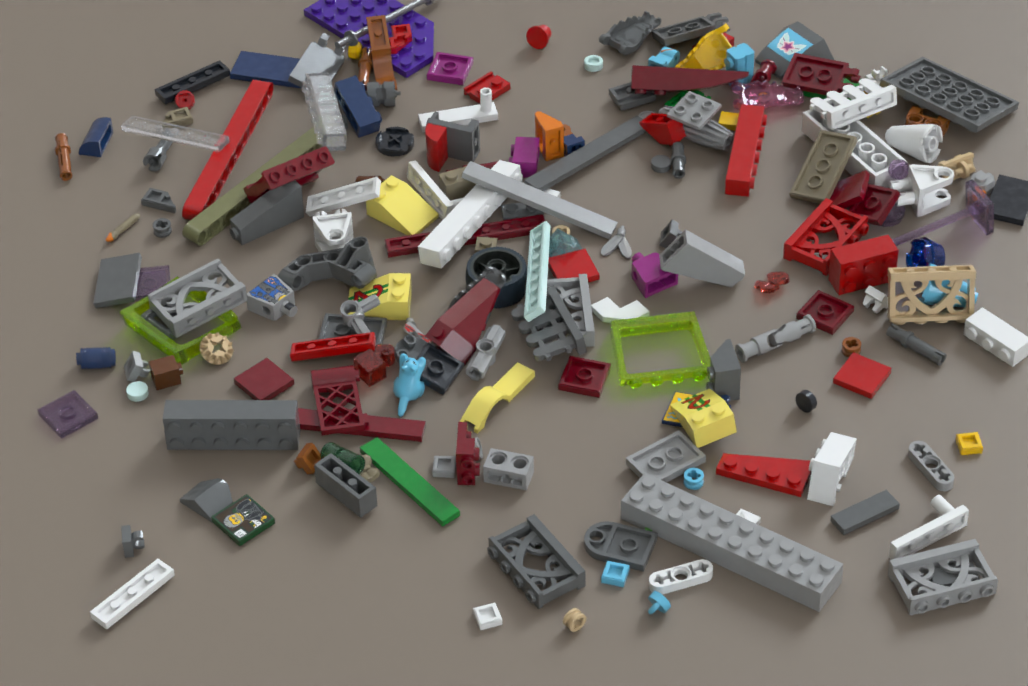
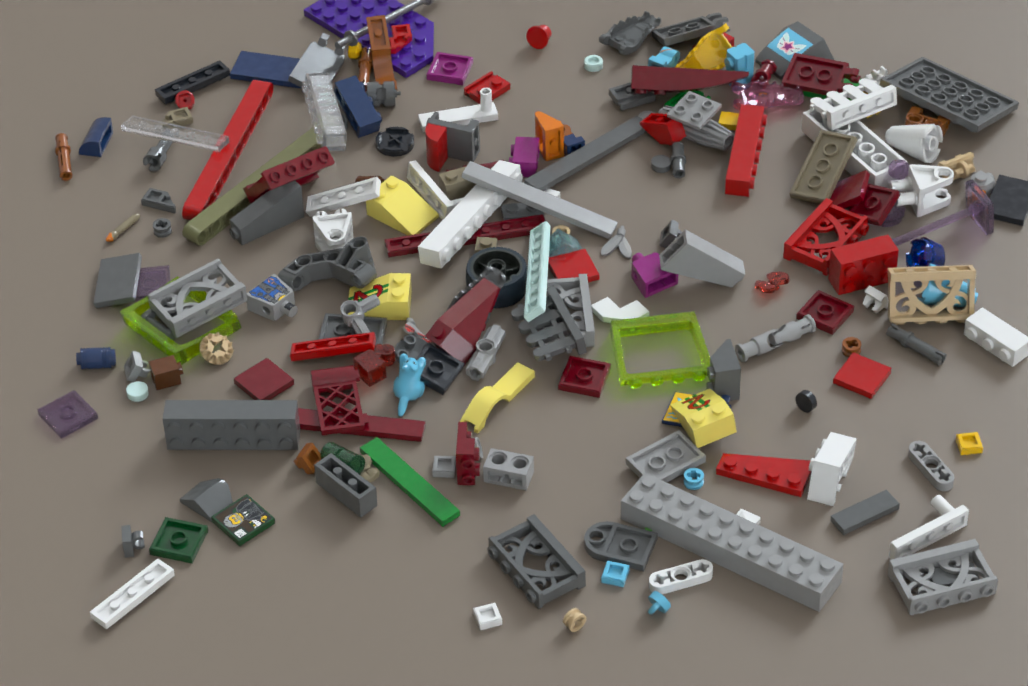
(178, 540): none -> dark green tile

